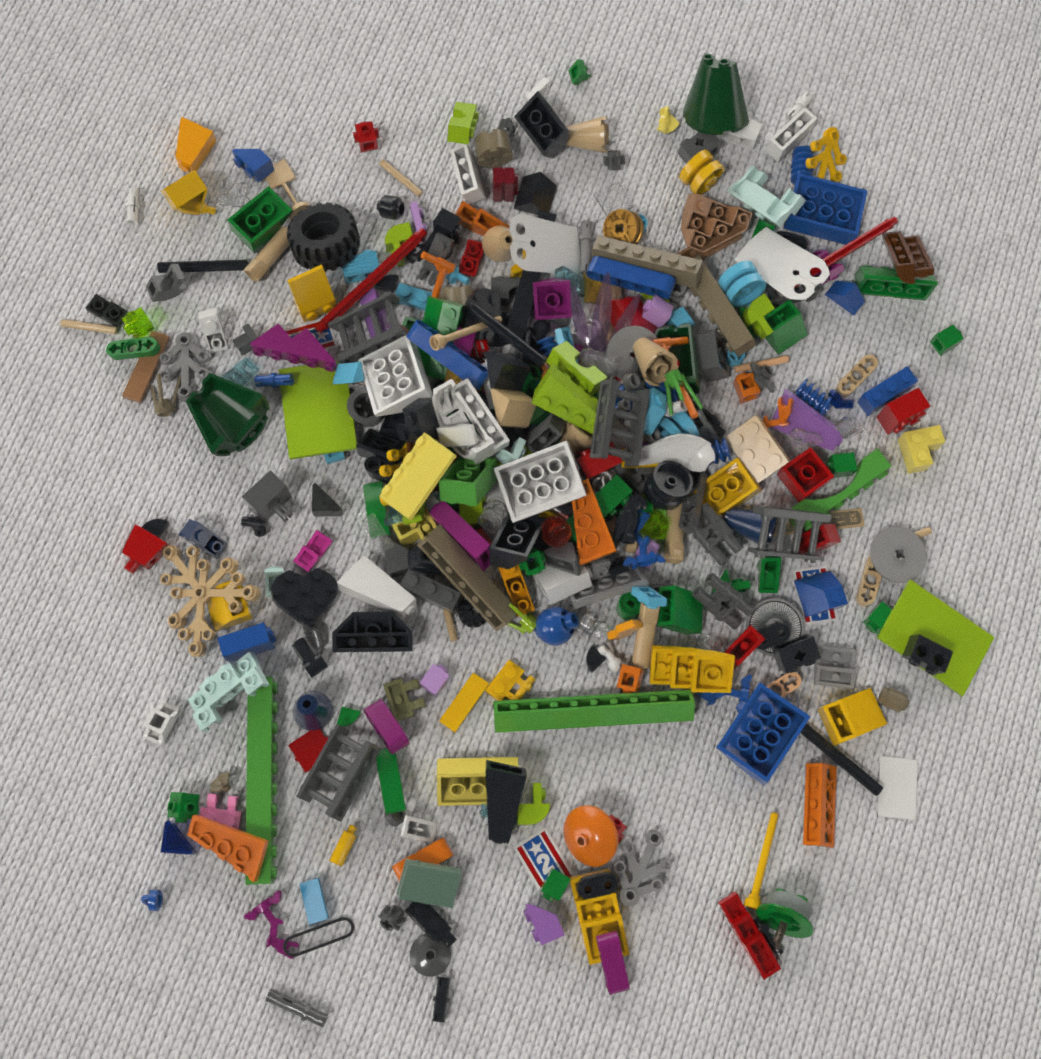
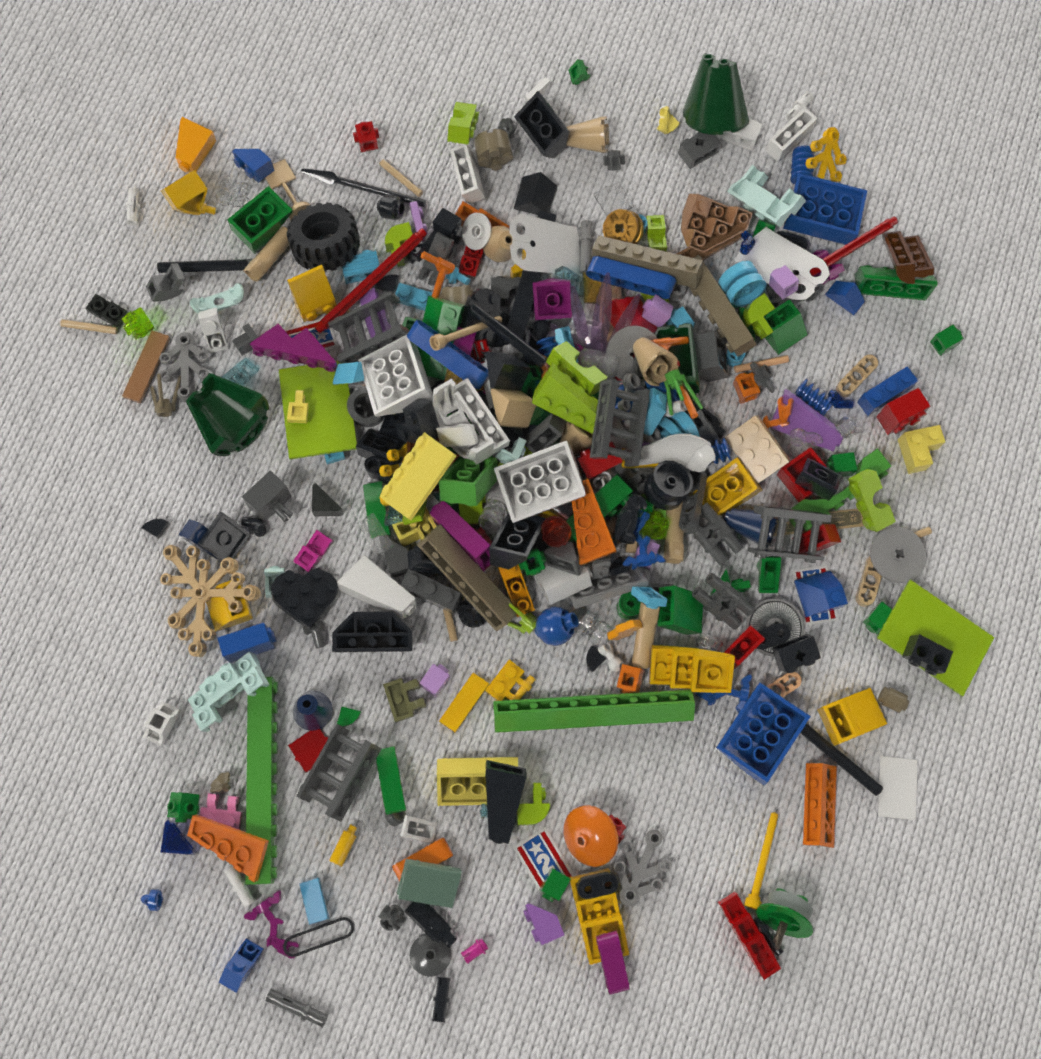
(127, 344): green beam -> none
(142, 549): red torso -> none
(224, 537): none -> black tile
(231, 297): none -> light aqua piece
(239, 886): none -> white pin
(240, 965): none -> blue slope
(274, 380): blue pin -> none
(299, 409): none -> light yellow plate
(311, 659): black piece -> none
(332, 178): none -> black piece
(386, 726): magenta beam -> none
(474, 950): none -> dark pink pin
(476, 231): none -> white dish
(504, 184): dark red brick -> none
(656, 232): none -> lime slope
(701, 172): yellow wheel -> none
(748, 243): none -> clear blue arm
(783, 282): none -> lavender brick
(818, 479): none -> black slope
(835, 667): light grey slope -> none
(863, 488): none -> lime arch

